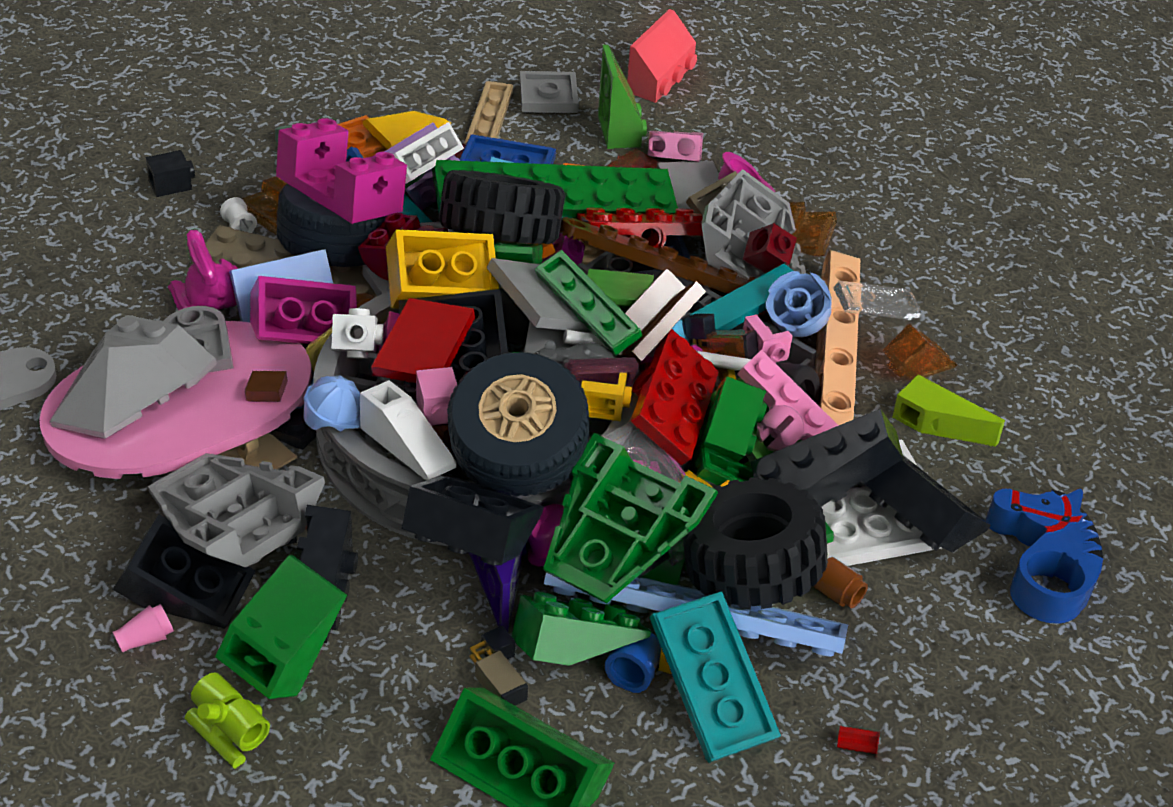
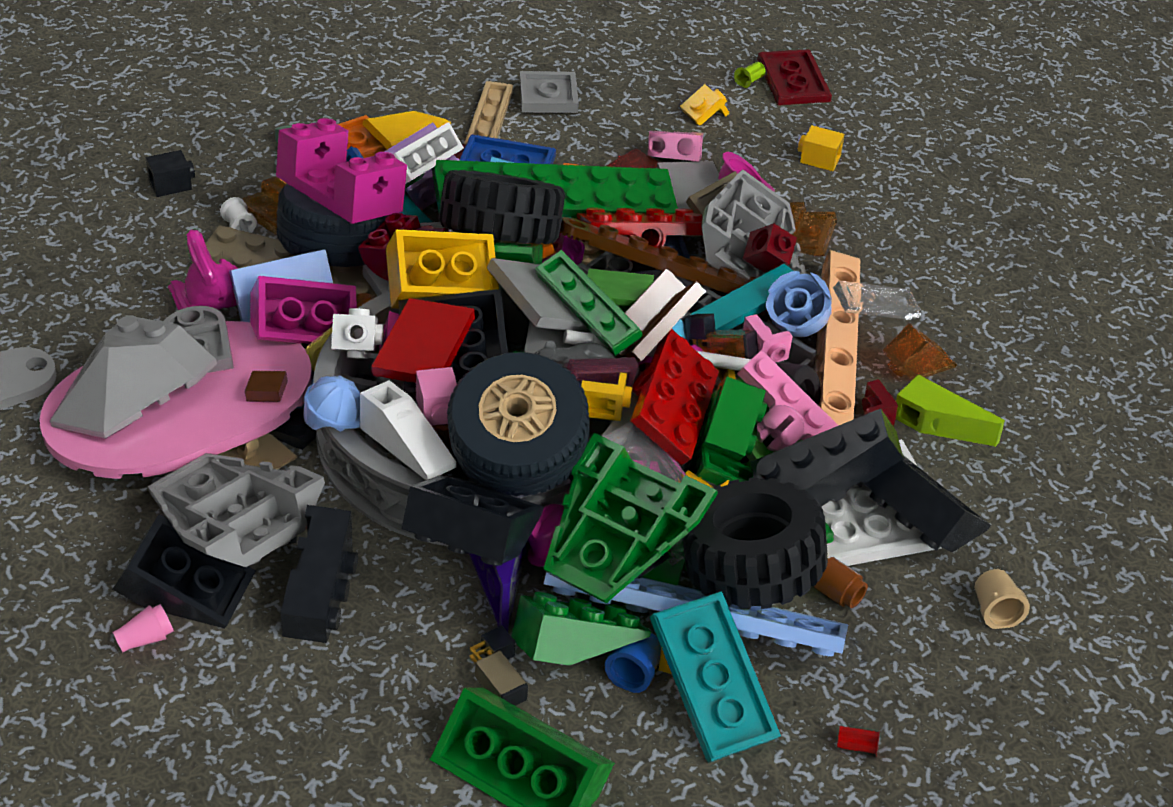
(226, 718): lime pin -> none
(282, 630): green slope -> none
(617, 106): bright green slope -> none
(660, 57): coral slope -> none
(704, 104): none -> yellow bracket
(749, 74): none -> lime piece
(794, 77): none -> dark red tile
(821, 148): none -> yellow brick
(878, 397): none -> dark red bracket
(1000, 600): none -> tan piece
(1060, 545): blue animal -> none

